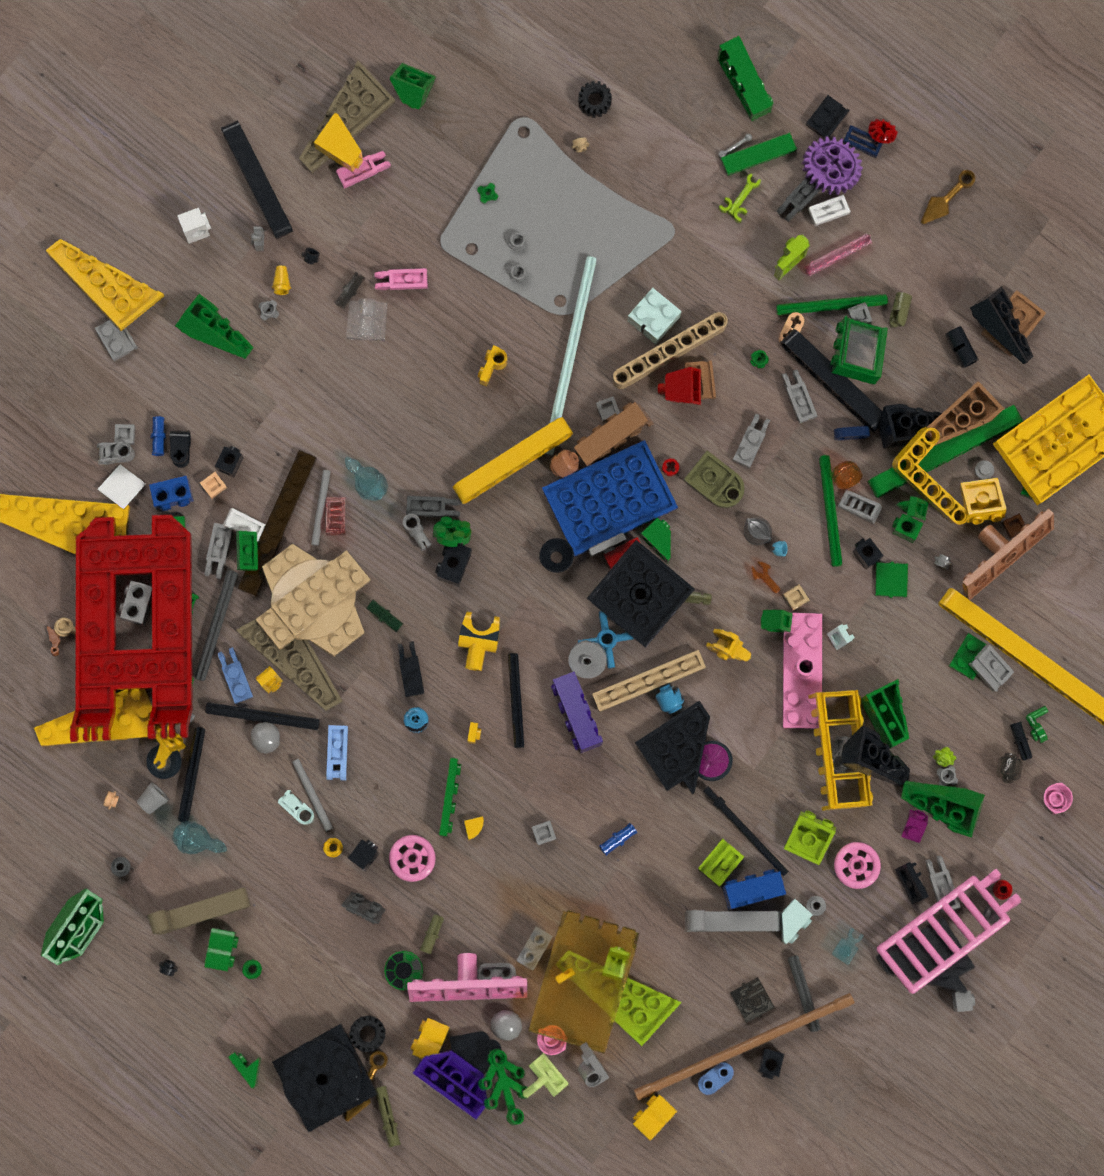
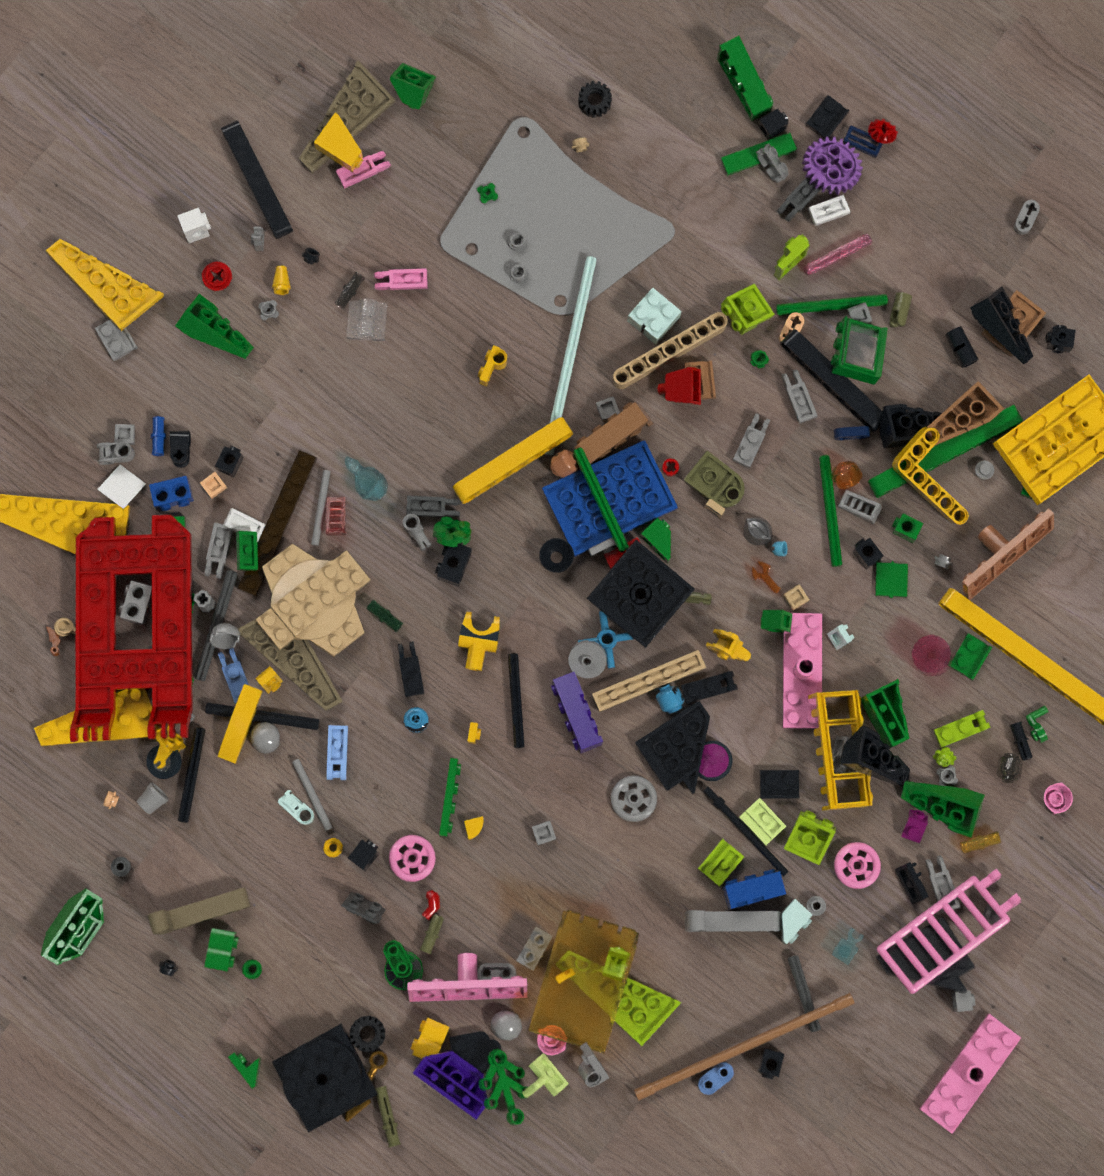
(194, 838): clear light blue piece -> none
(207, 606): none -> light grey axle
(216, 268): none -> red gear
(224, 636): none -> light grey hair
(239, 723): none -> yellow slope
(398, 959): none -> green brick
(434, 904): none -> red arm
(600, 499): none -> green axle
(618, 805): none -> light grey plate
(618, 839): blue pin -> none
(653, 1117): yellow brick -> none
(708, 687): none -> black plate
(715, 508): none -> tan tile
(733, 209): lime bar -> none
(746, 309): none -> lime plate
(748, 137): light grey hinge -> none
(752, 1000): clear smoke piece -> none
(762, 821): none -> yellowish green plate
(773, 124): none -> black brick
(778, 169): none -> light grey hinge
(779, 784): none -> black plate
(915, 507): green tile -> none
(931, 666): none -> clear pink brick
(939, 206): pearl gold piece -> none
(956, 1090): none -> bright pink plate
(960, 729): none -> lime plate
(980, 842): none -> clear yellow pin
(983, 500): yellow plate -> none
(991, 668): light grey plate -> none
(996, 889): red plate -> none
(1013, 525): reddish brown plate -> none
(1023, 215): none -> light grey beam
(1060, 339): none -> black brick

